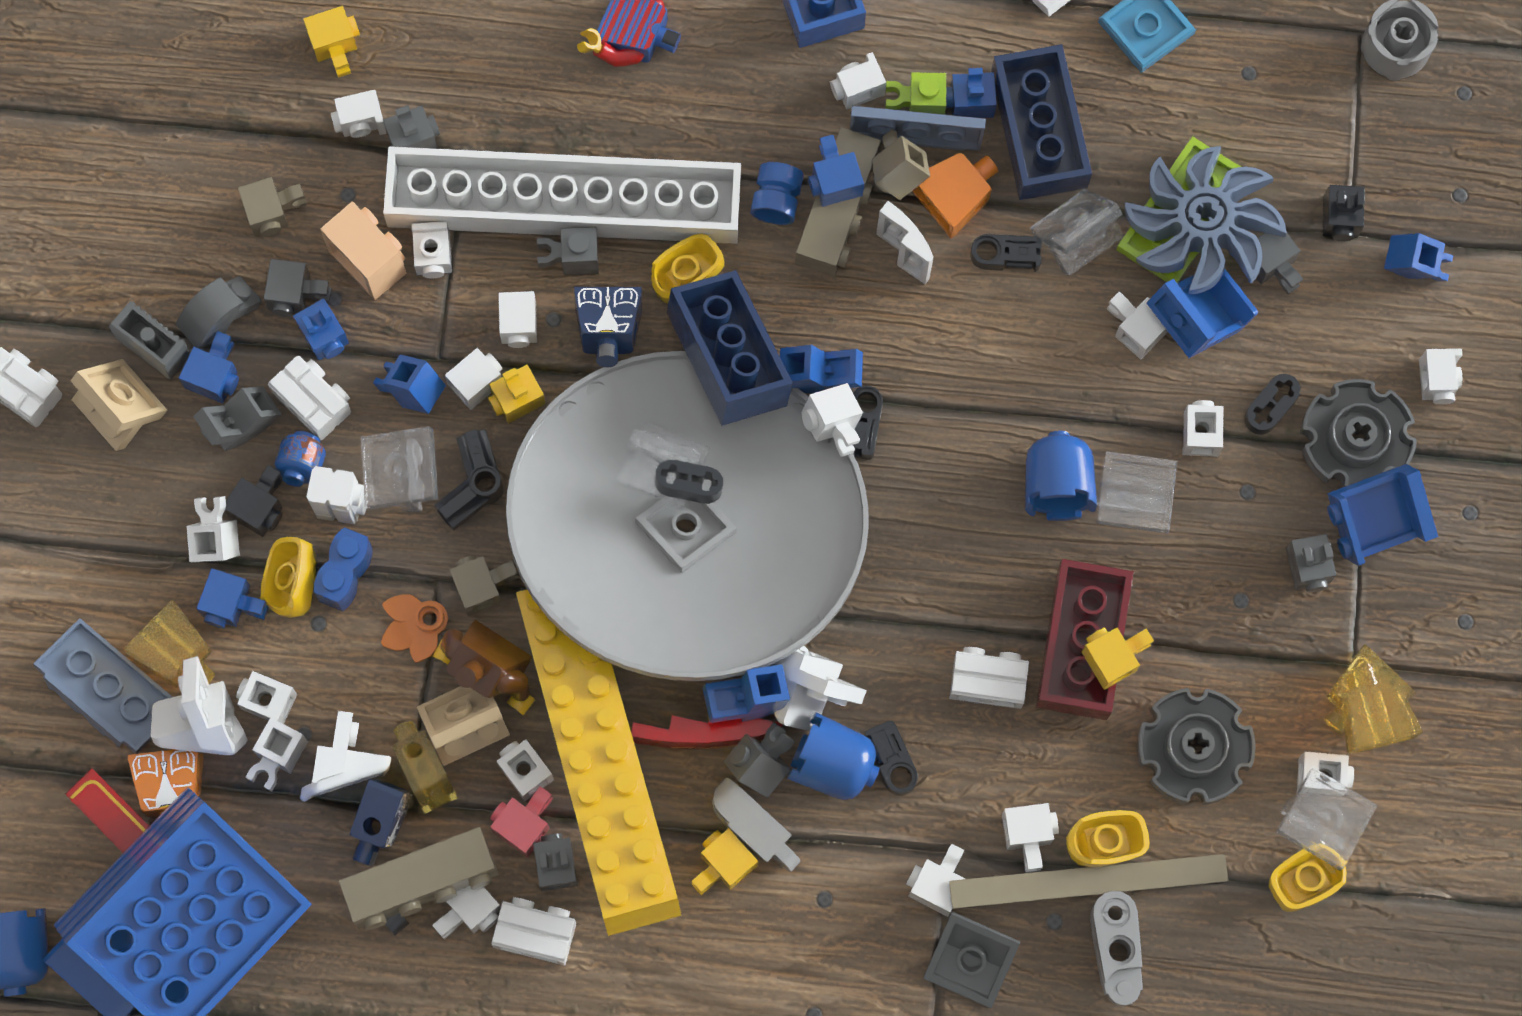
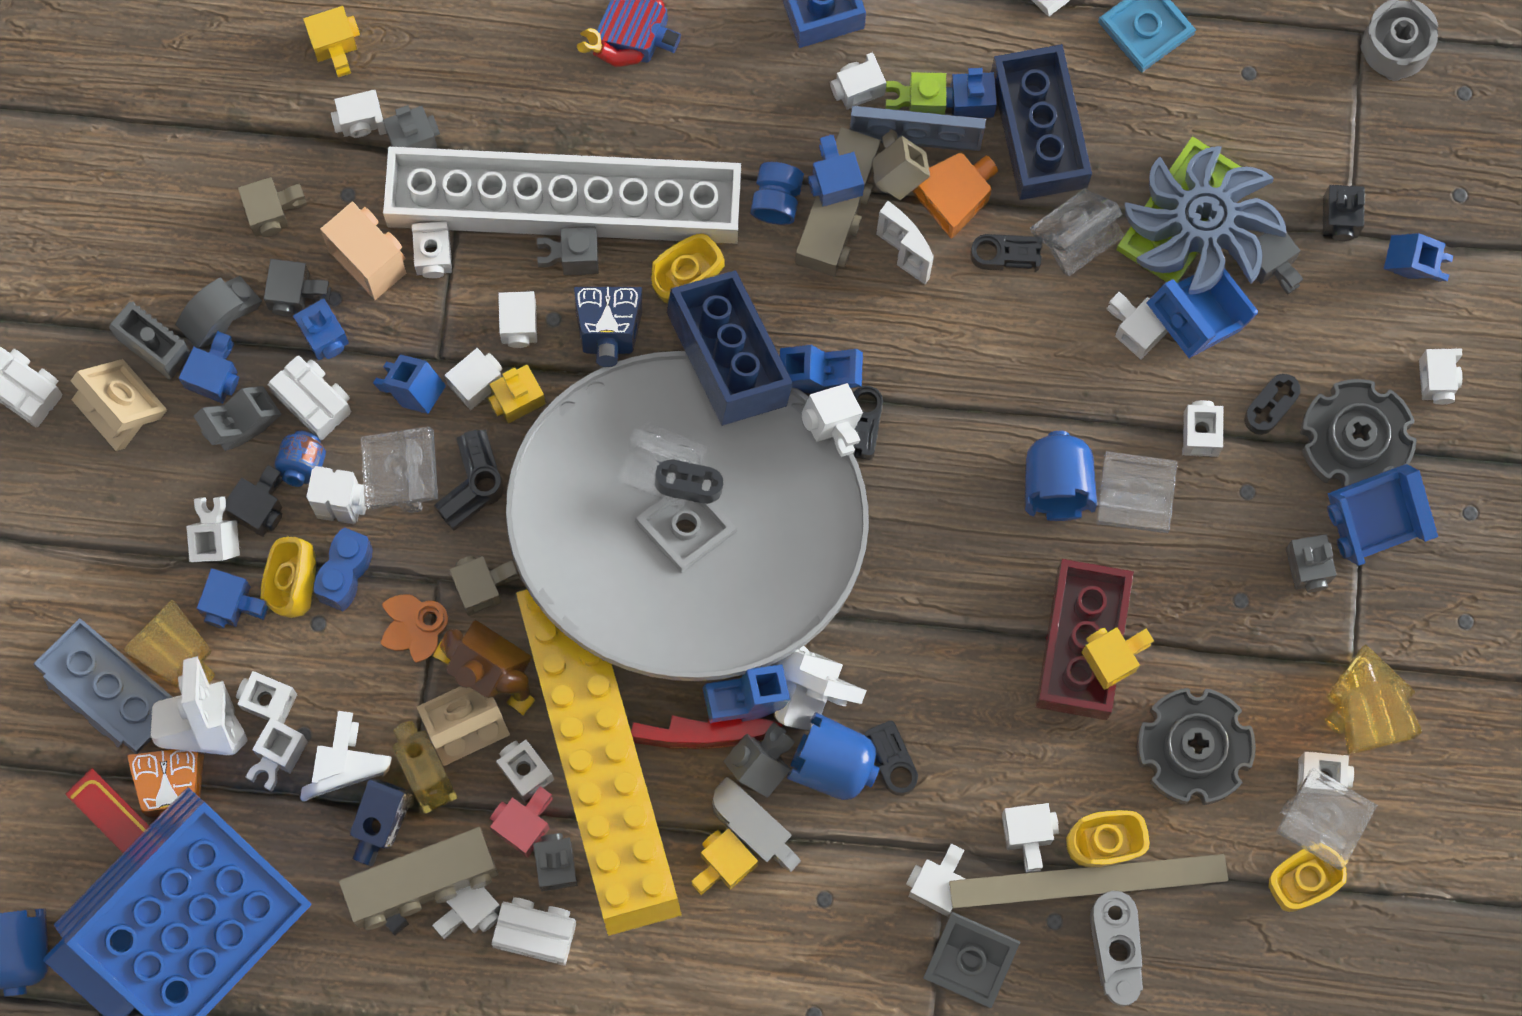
(989, 678): white brick -> none

